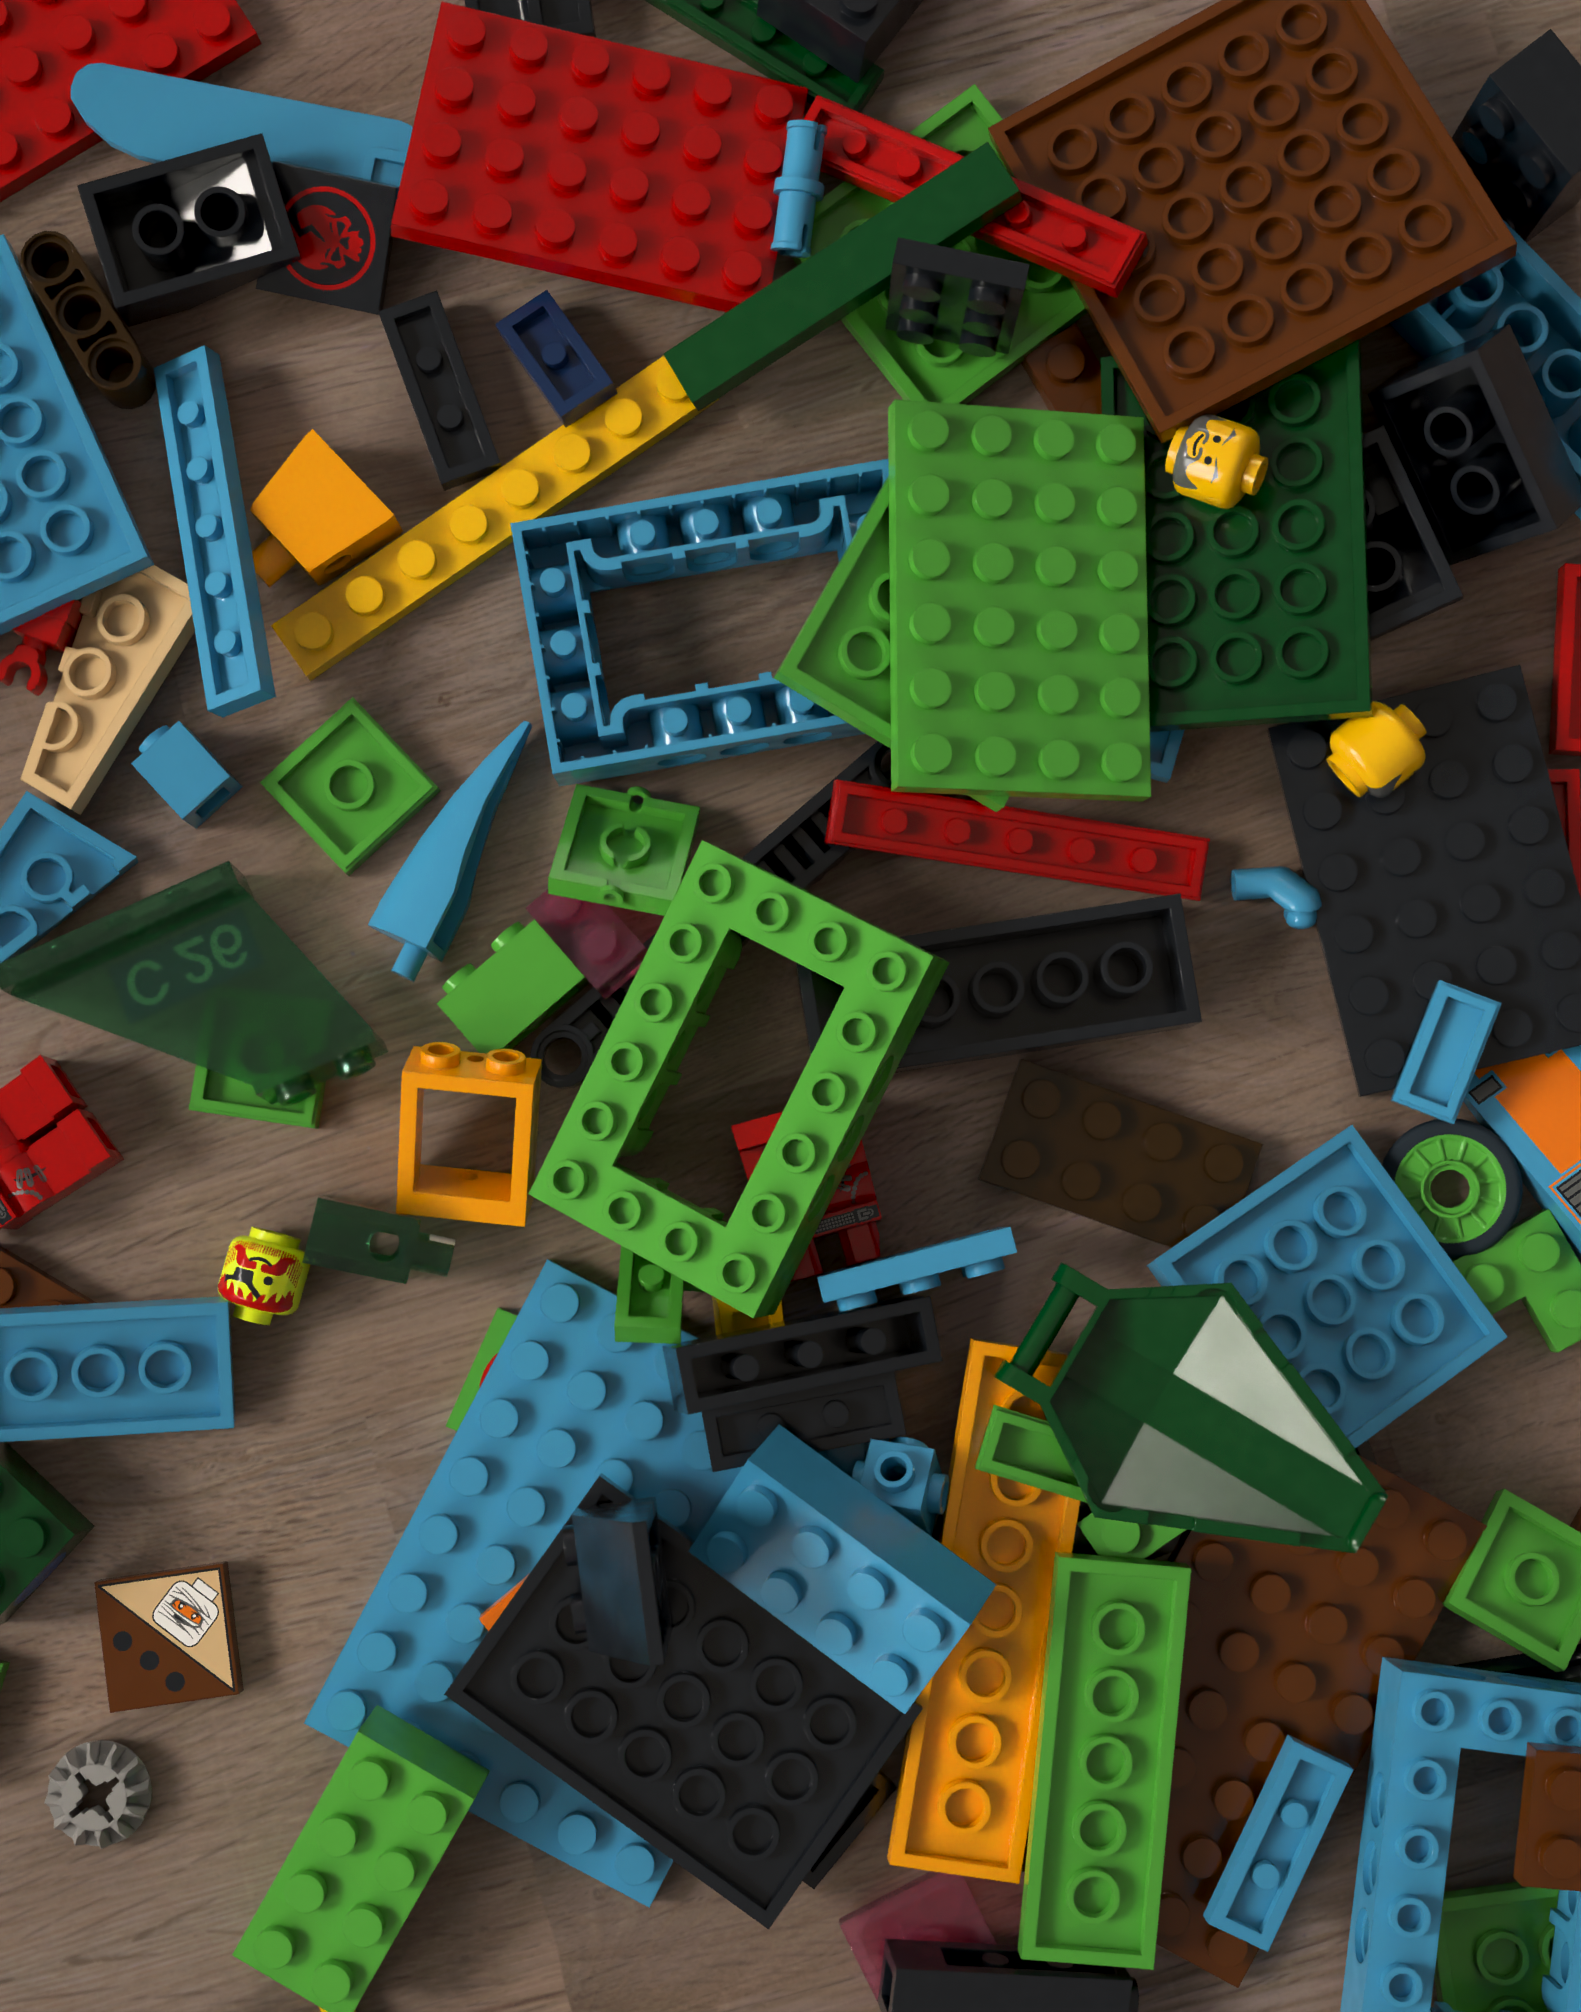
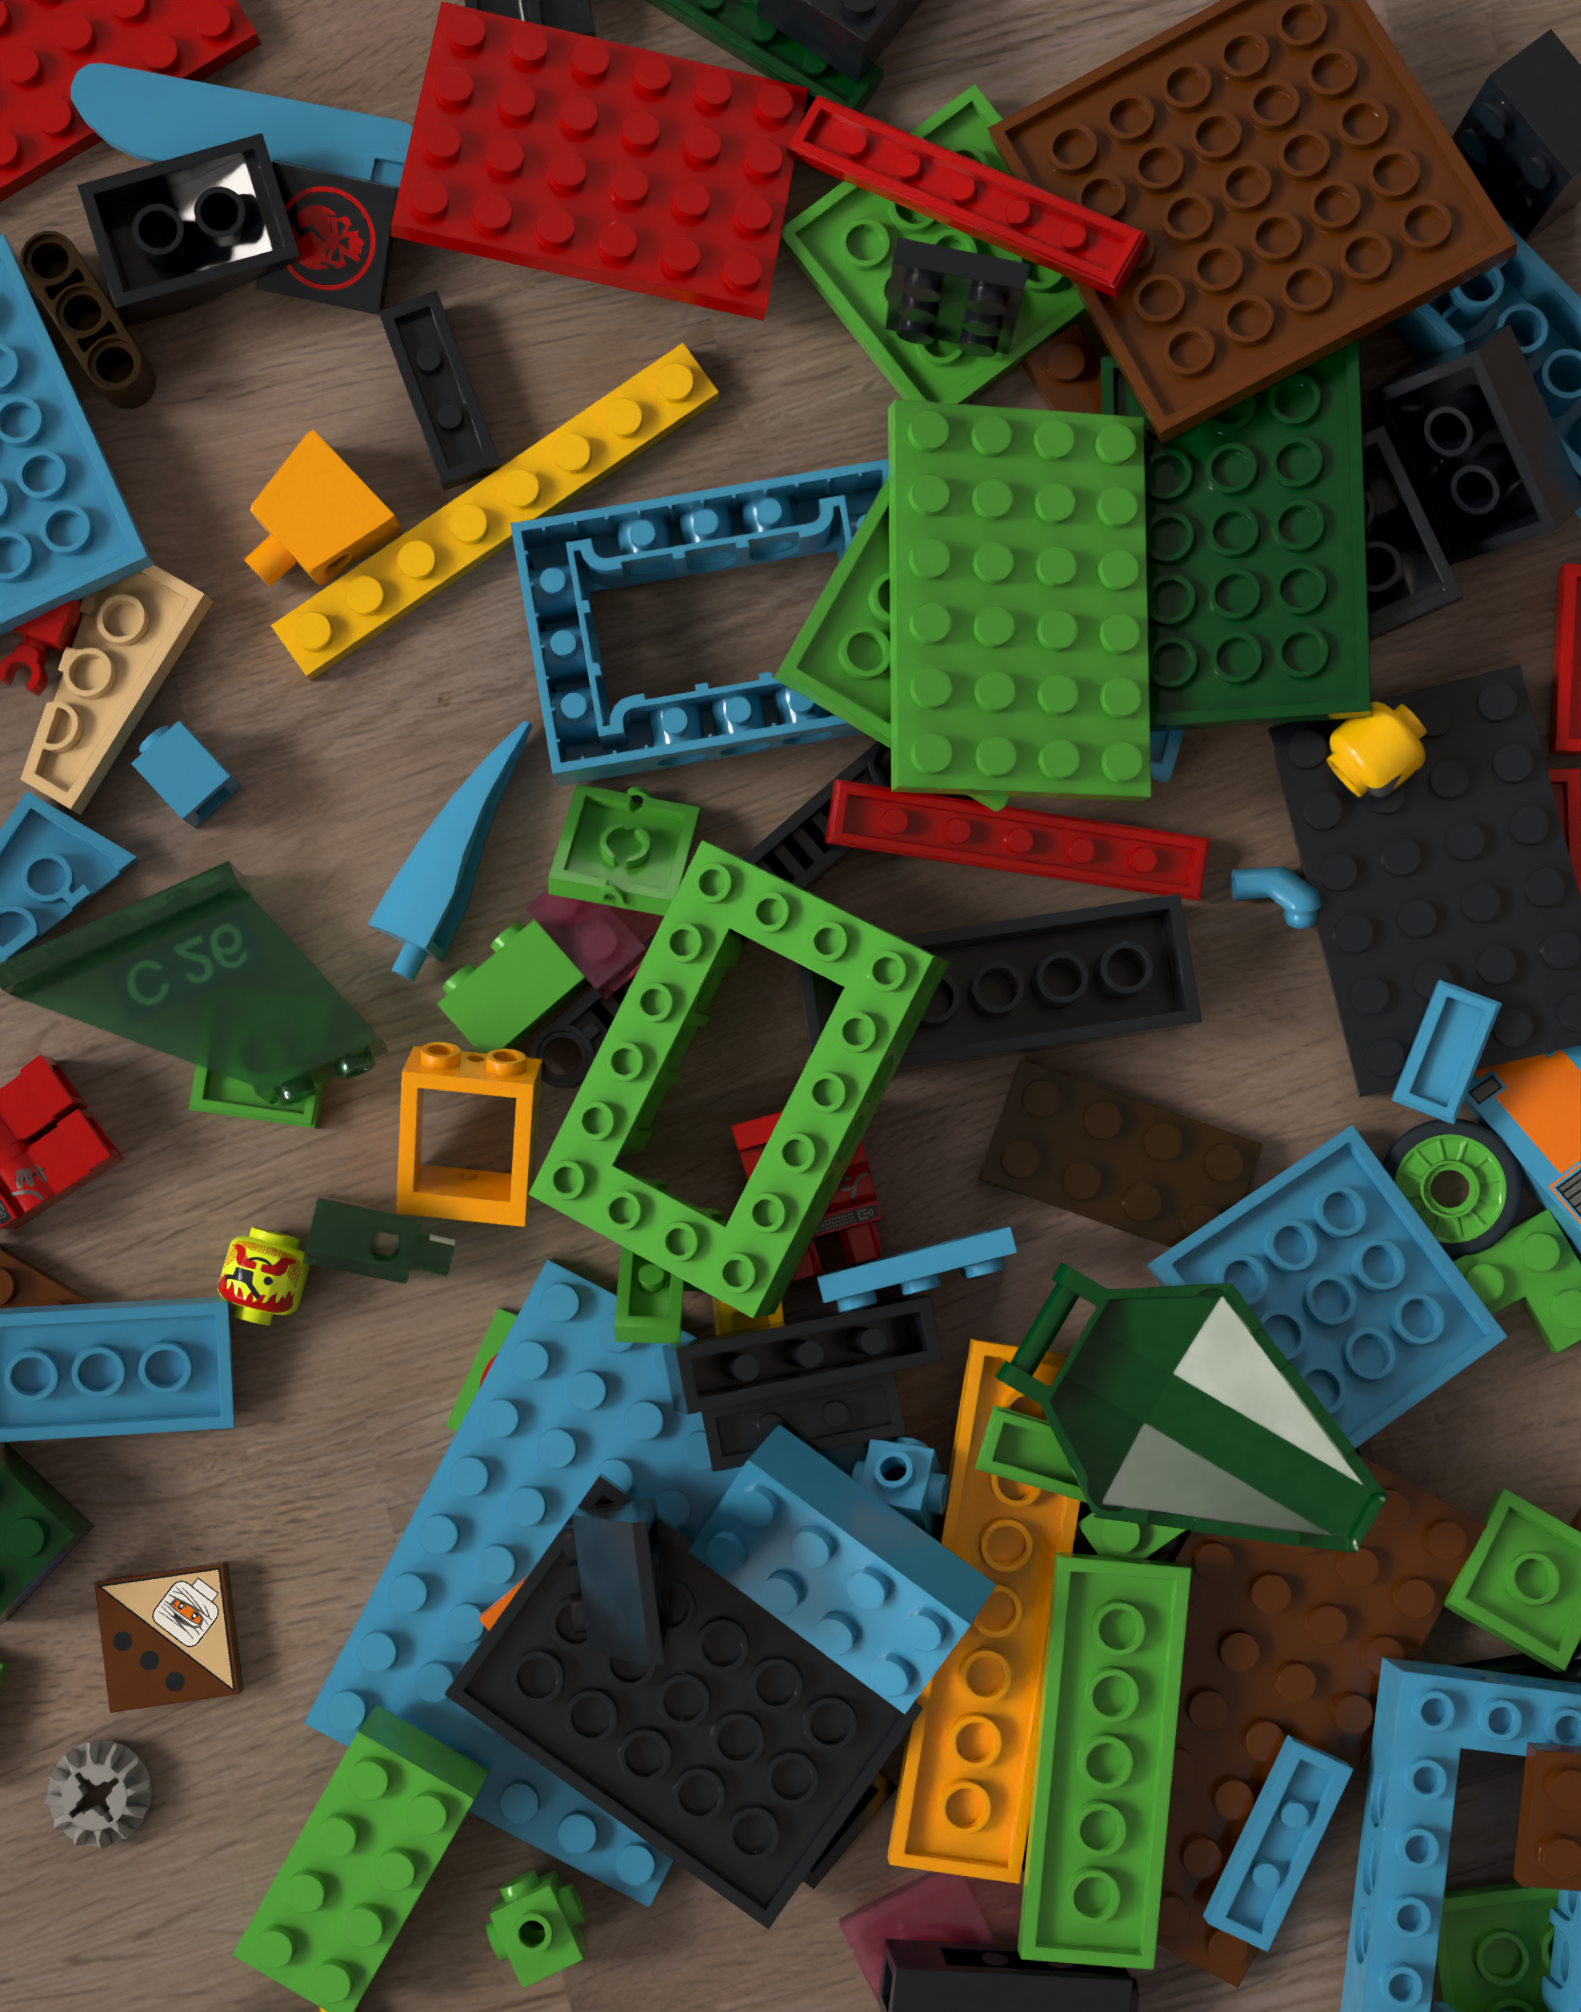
(214, 532): dark azure plate -> none
(350, 786): bright green tile -> none
(534, 1947): none -> bright green brick
(556, 358): dark blue plate -> none
(798, 188): dark azure pin -> none
(840, 277): dark green tile -> none
(1216, 461): yellow head -> none

